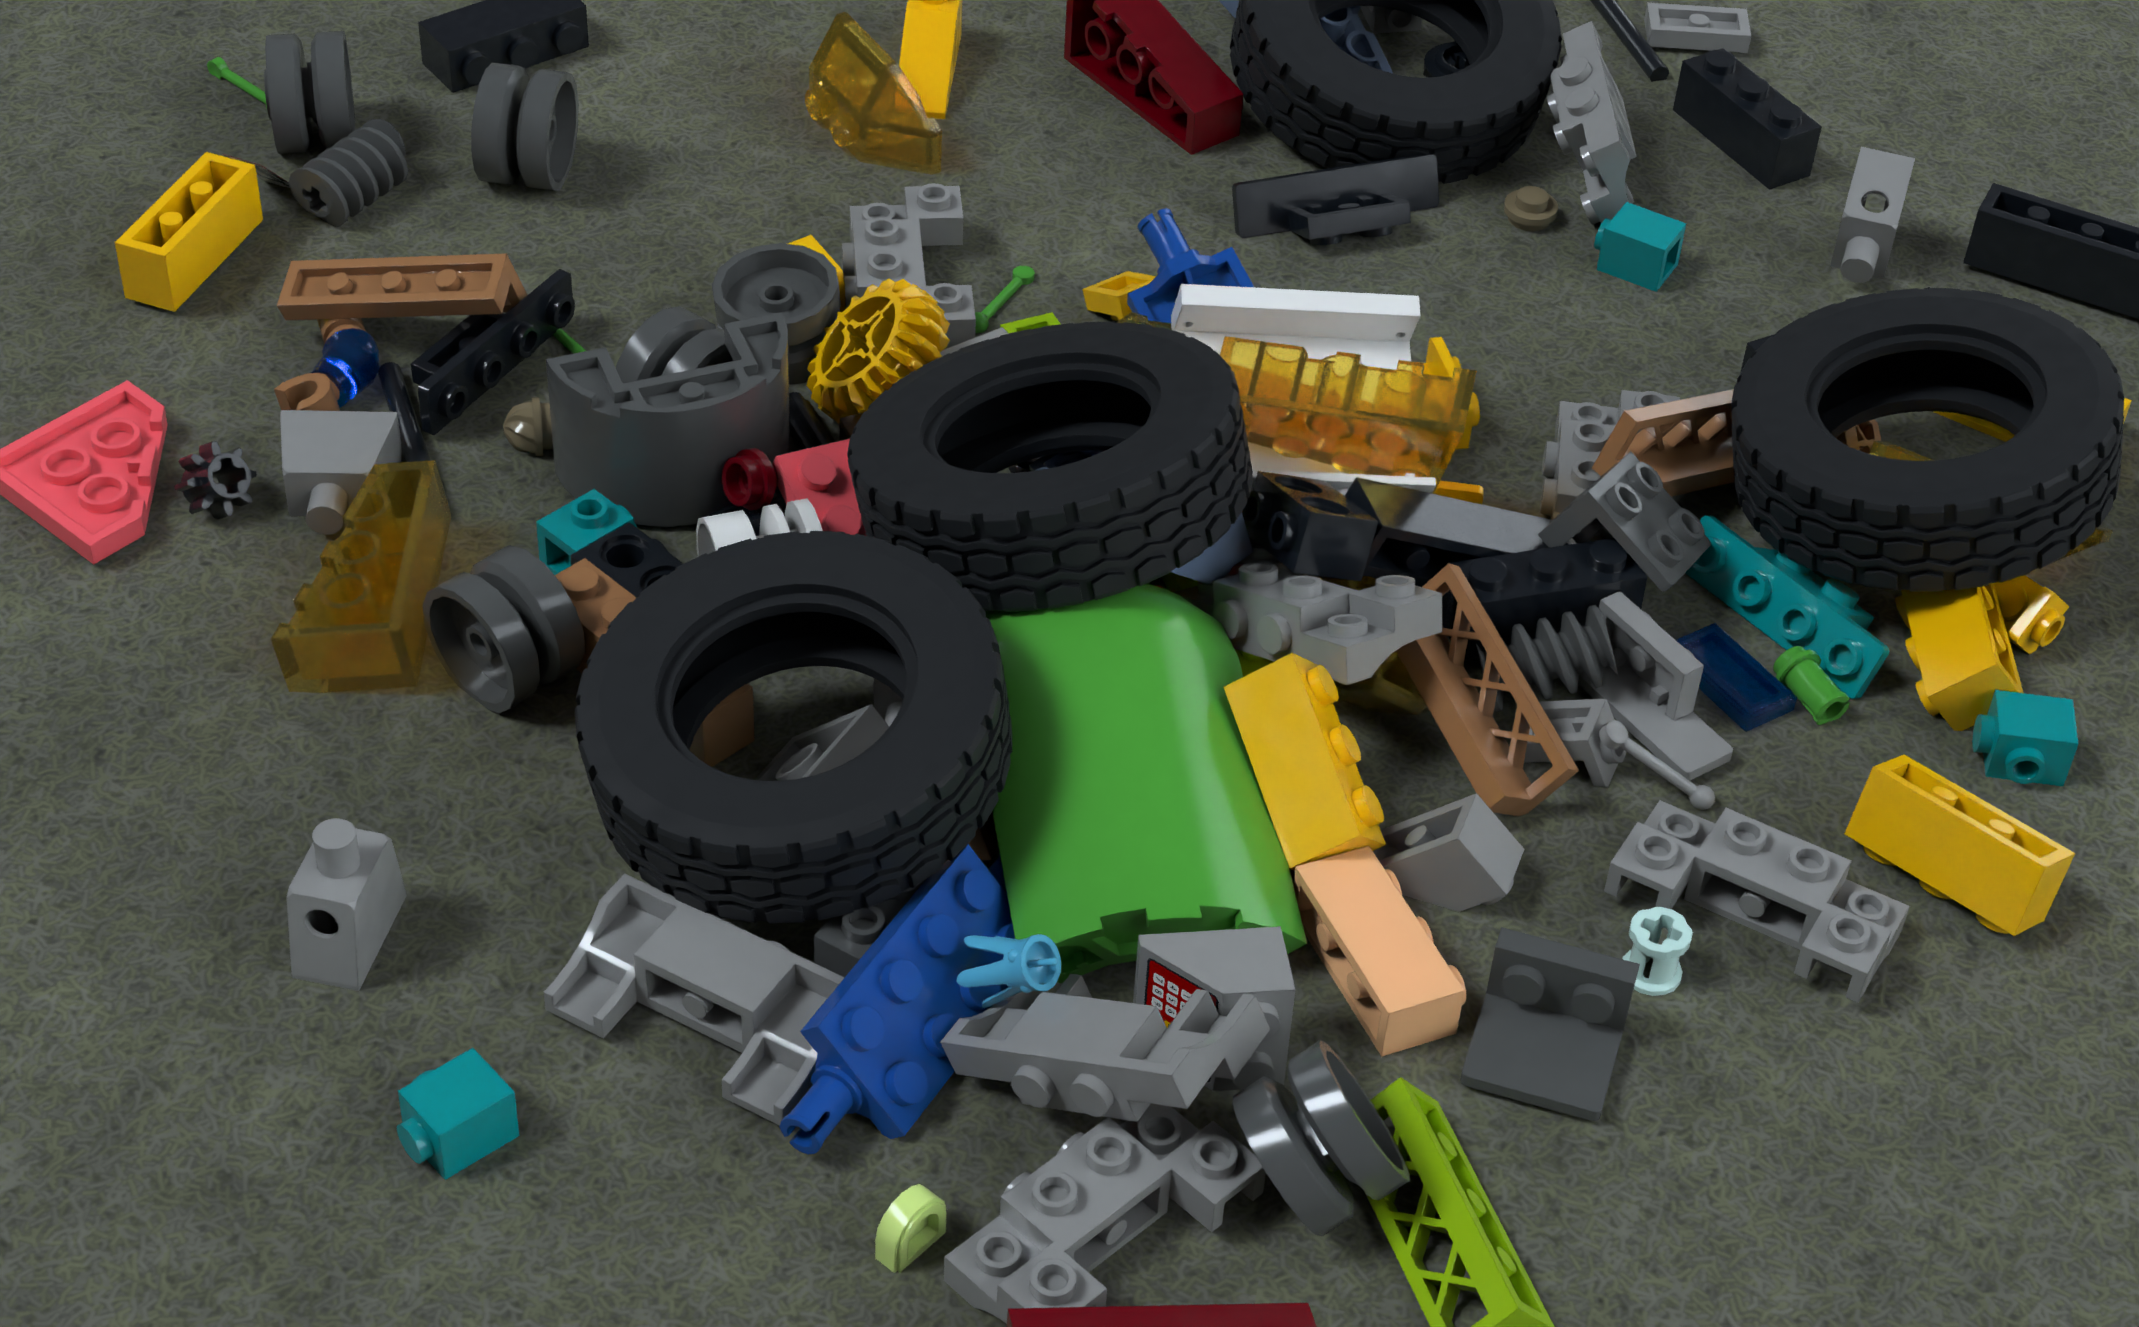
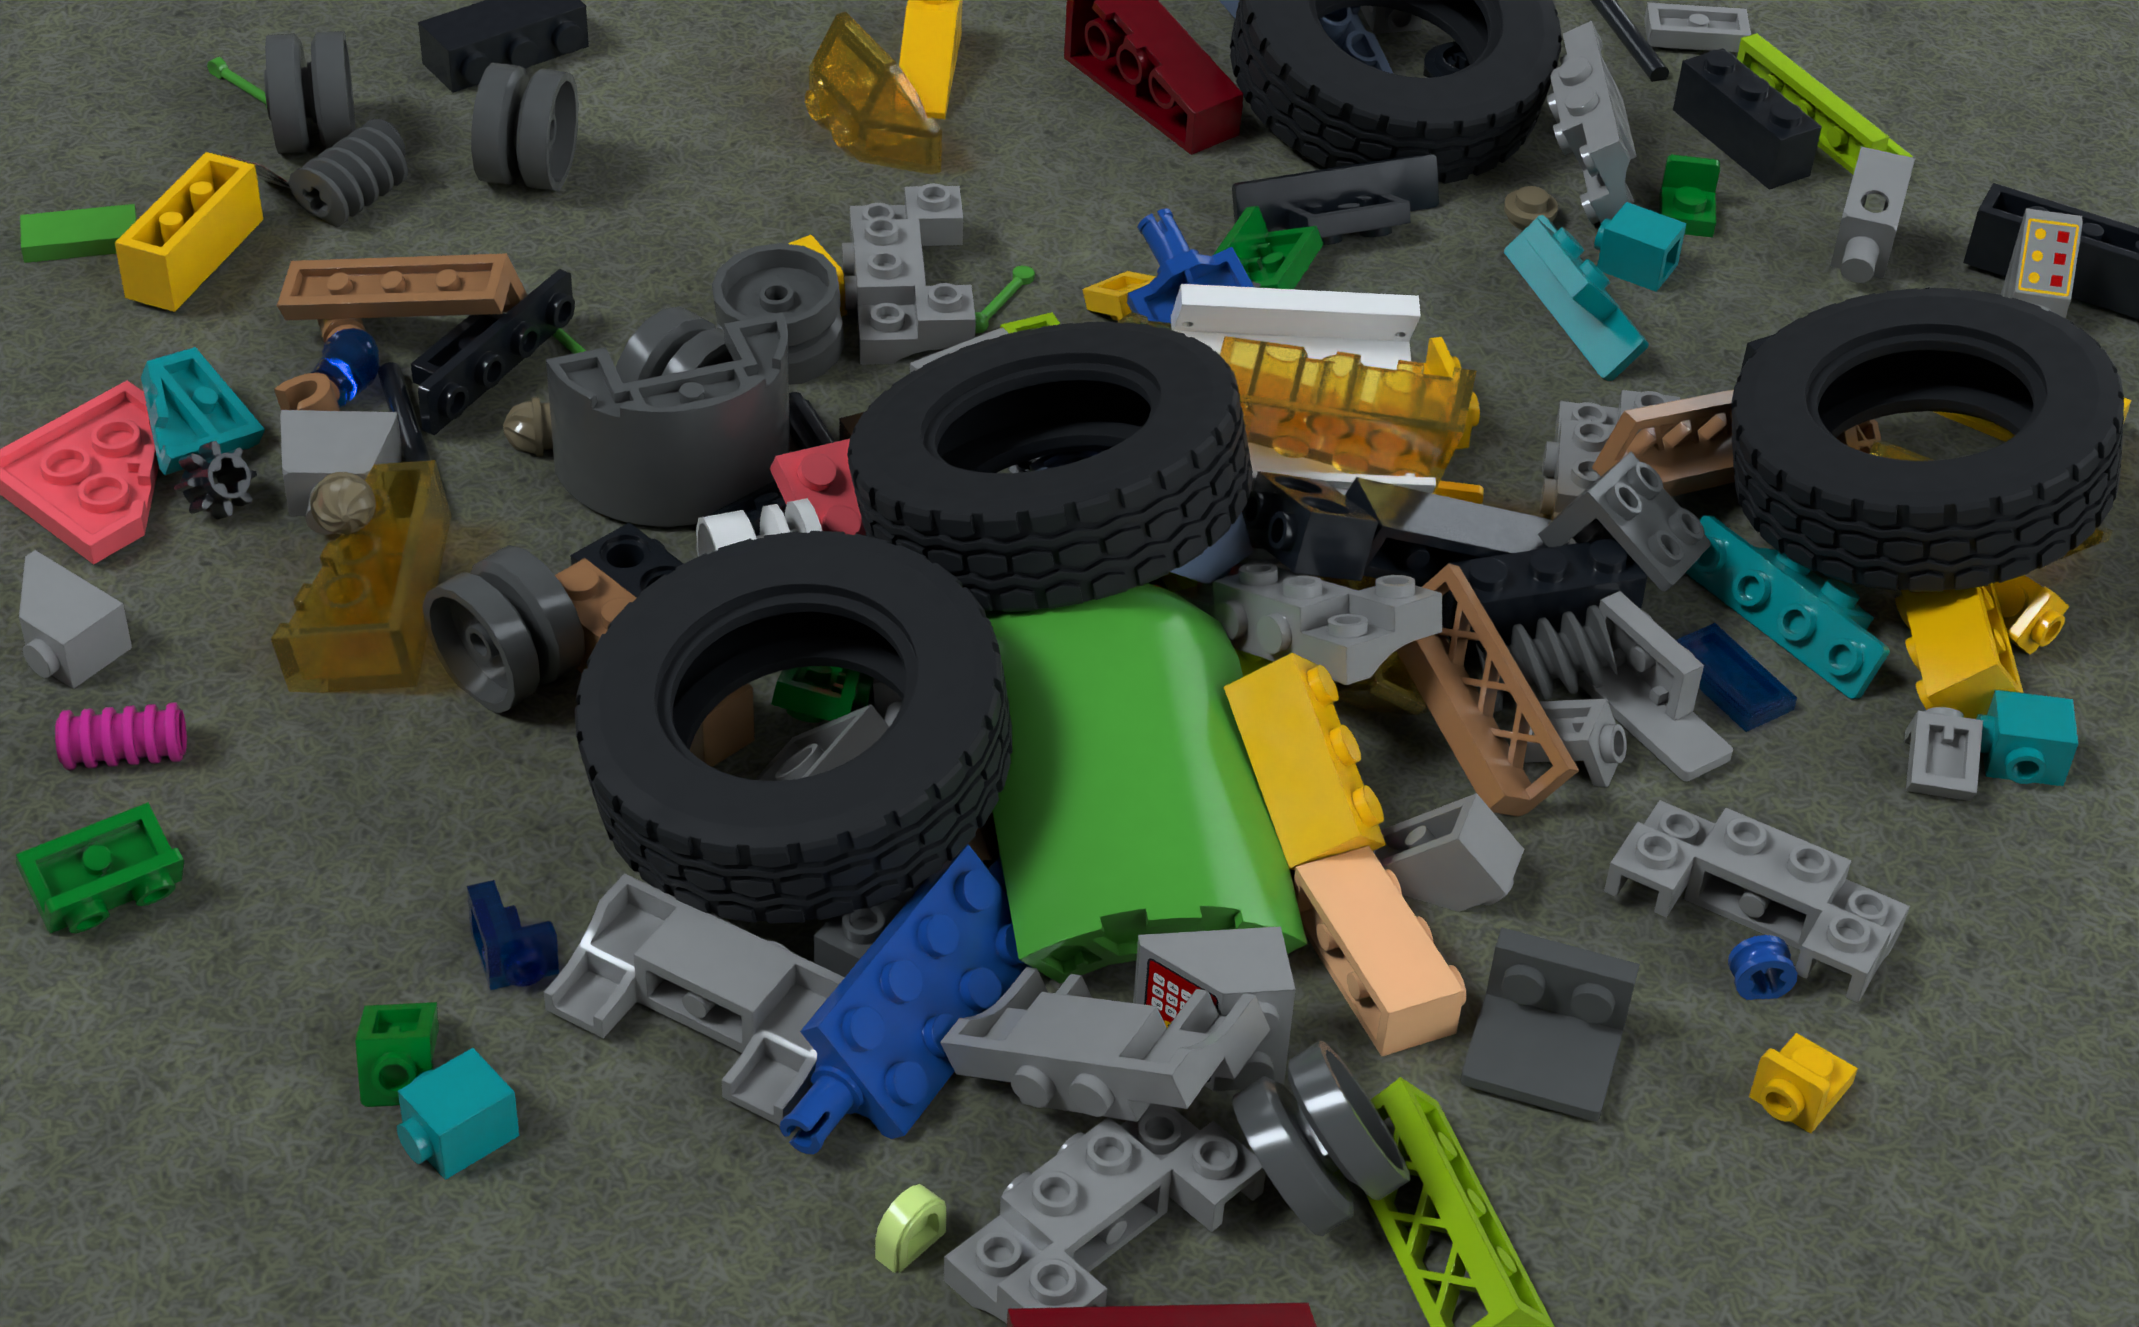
(68, 623): none -> light grey slope
(74, 232): none -> bright green tile
(99, 869): none -> green bracket
(120, 736): none -> dark pink piece
(193, 407): none -> teal wing
(342, 503): none -> dark tan plate
(348, 881): light grey torso -> none
(393, 1049): none -> green bracket
(505, 948): none -> clear blue bracket
(576, 527): teal brick -> none
(749, 479): dark red plate -> none
(821, 692): none -> green bracket
(874, 346): yellow gear -> none
(1026, 965): medium azure piece -> none
(1272, 257): none -> green bracket
(1576, 296): none -> teal bracket
(1616, 735): light grey hinge -> none
(1645, 934): light aqua bush -> none
(1689, 193): none -> green bracket
(1762, 967): none -> blue bush
(1801, 1082): none -> yellow bracket
(1804, 677): bright green pin -> none
(1842, 126): none -> lime fence
(1943, 753): none -> light grey bracket
(1958, 845): yellow brick -> none
(2044, 260): none -> light grey slope

